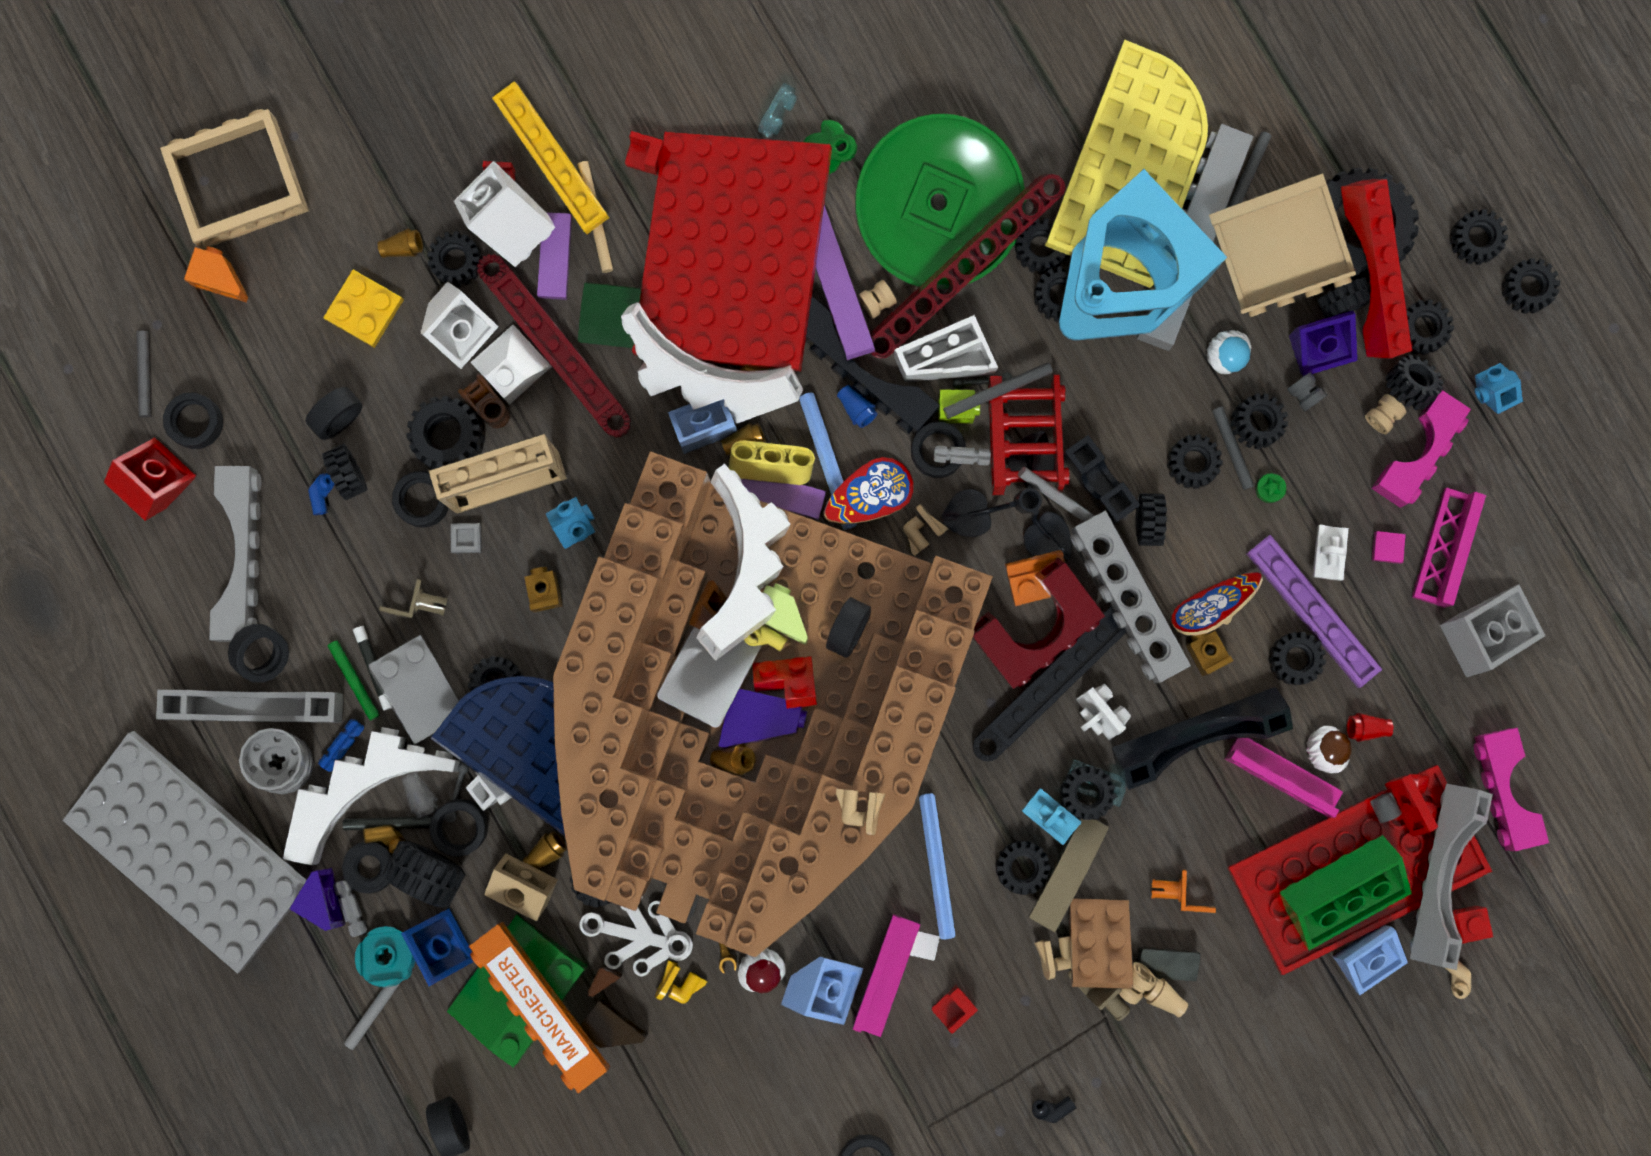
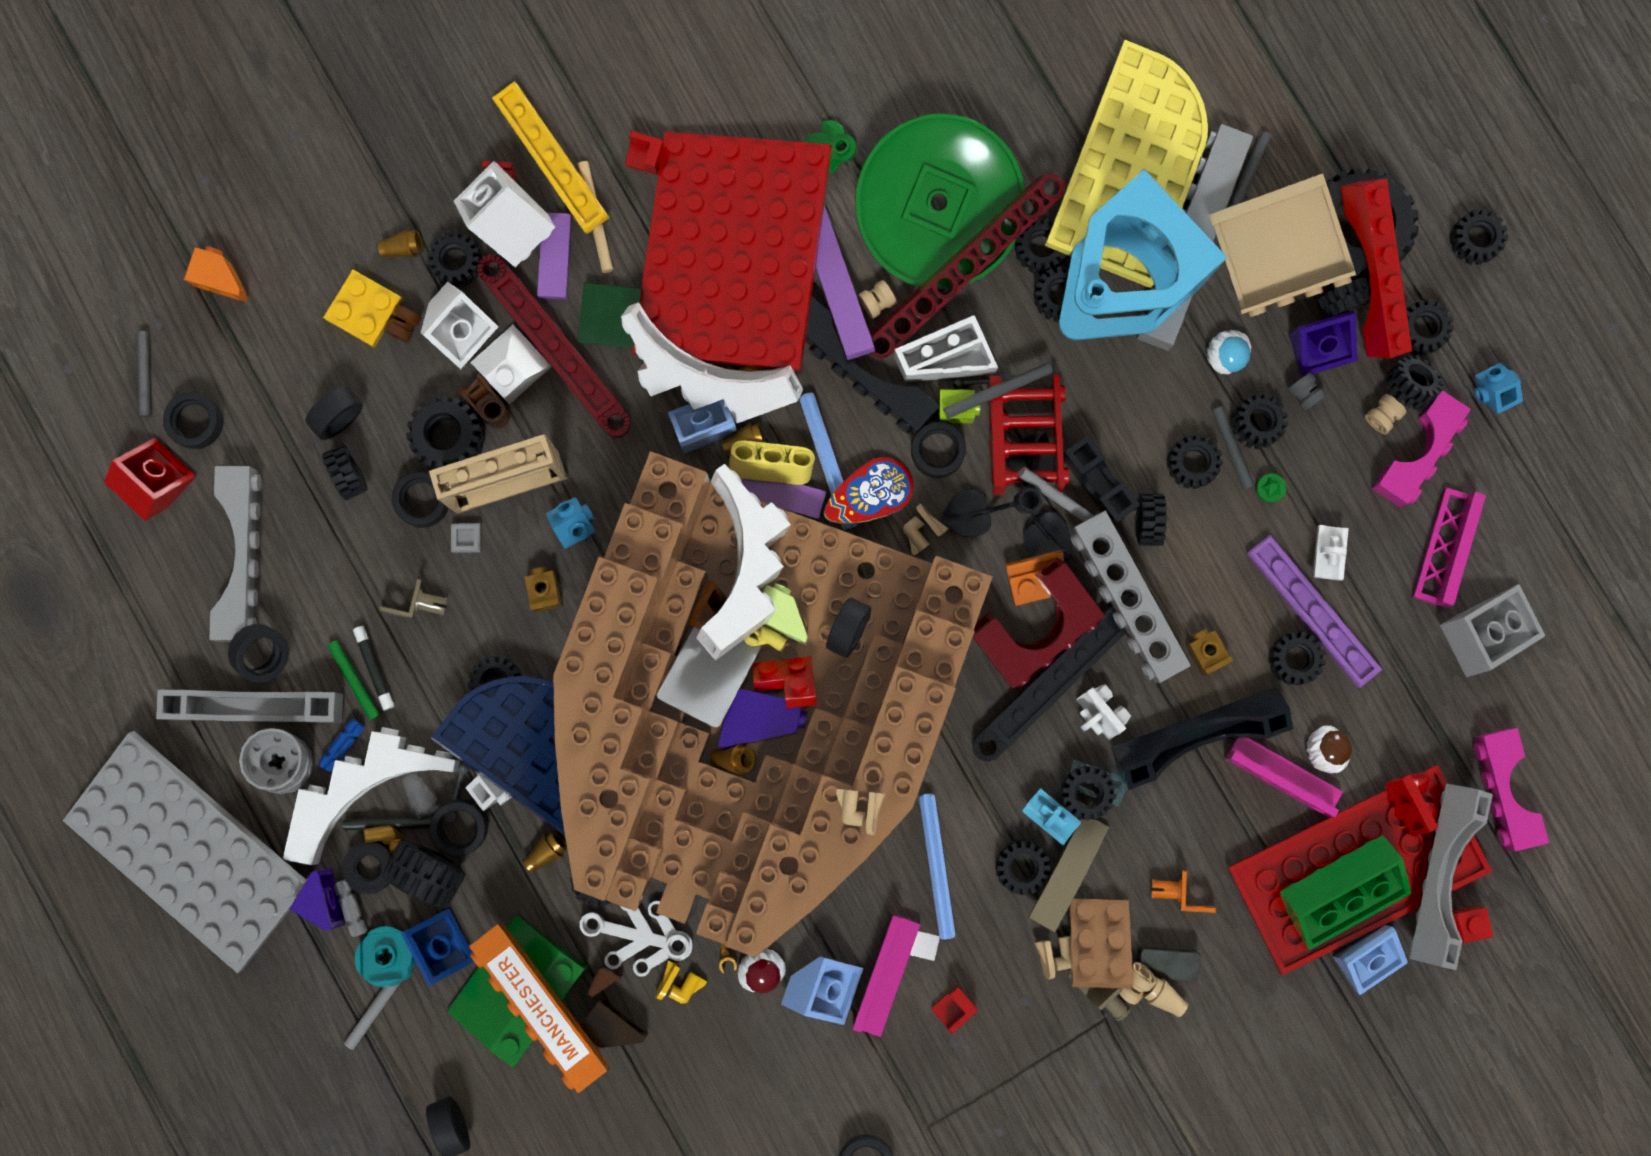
(251, 219): tan window -> none
(318, 492): blue arm -> none
(397, 328): none -> reddish brown wheel
(414, 688): light grey slope -> none
(520, 887): tan brick -> none
(783, 101): clear light blue plate -> none
(857, 407): blue cone -> none
(962, 455): light grey axle -> none
(1052, 1112): black arm -> none
(1215, 604): shield -> none
(1367, 727): red cone -> none
(1385, 807): dark grey hose -> none
(1388, 547): dark pink tile -> none
(1460, 981): tan arm -> none
(1542, 274): black tyre -> none

